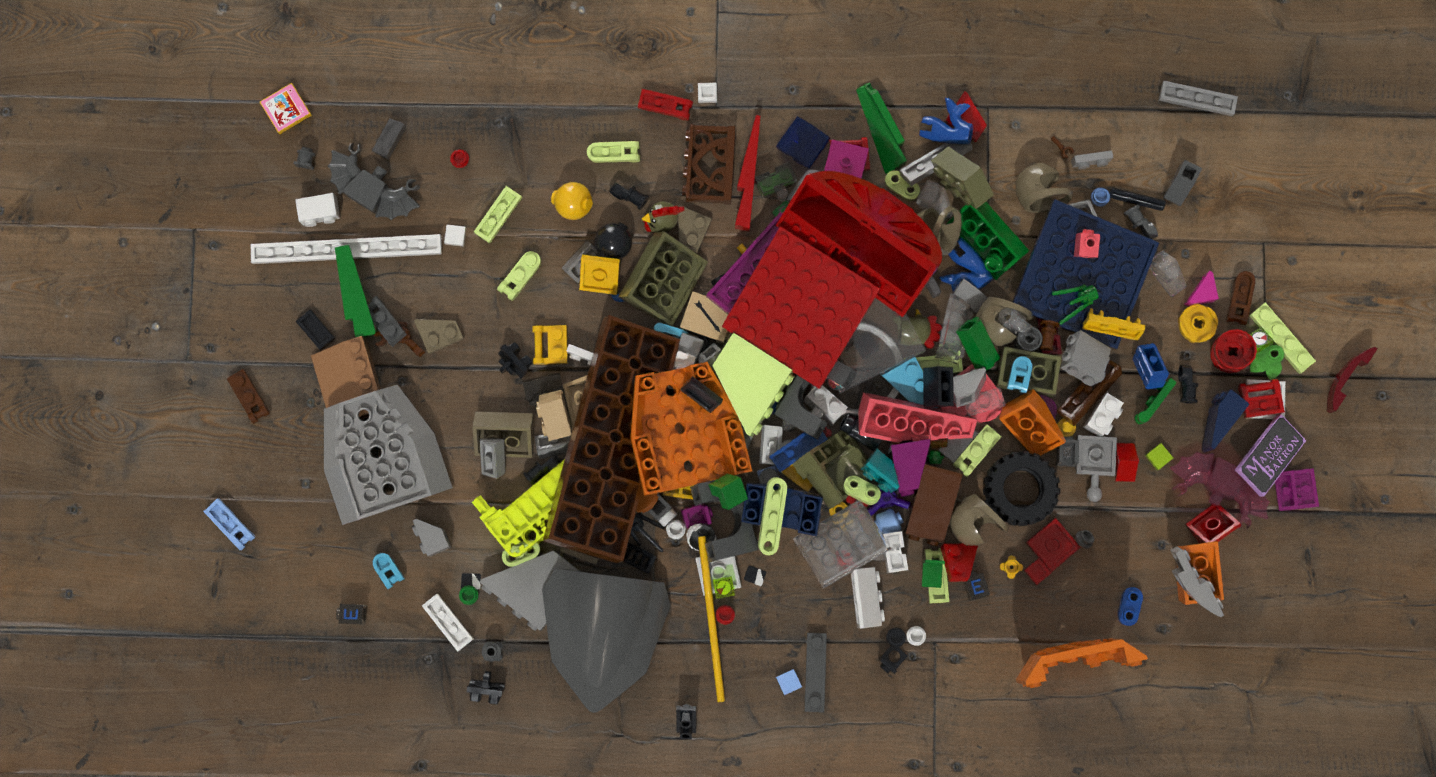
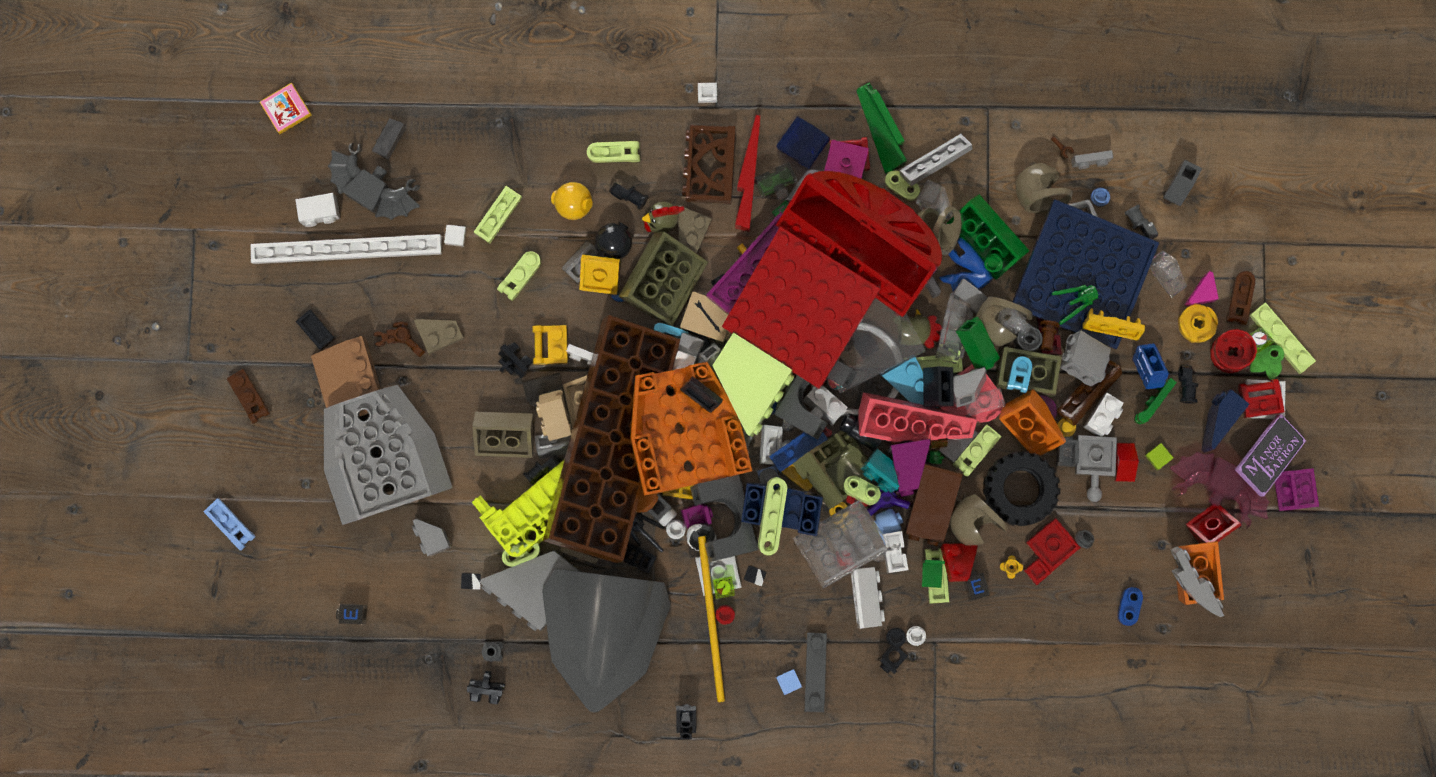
(305, 158): dark grey brick -> none
(352, 293): green wedge -> none
(382, 564): medium azure plate -> none
(386, 322): dark grey plate -> none
(447, 622): white plate -> none
(459, 158): red plate -> none
(468, 595): green plate -> none
(492, 457): light grey slope -> none
(664, 104): red plate -> none
(729, 490): green piece -> none
(943, 133): blue piece -> none
(962, 177): olive brick -> none
(971, 116): red wing -> none
(1087, 244): coral brick -> none
(1091, 652): orange wedge -> none
(1138, 199): black axle -> none
(1198, 98): light grey plate -> none
(1335, 395): dark red slope -> none

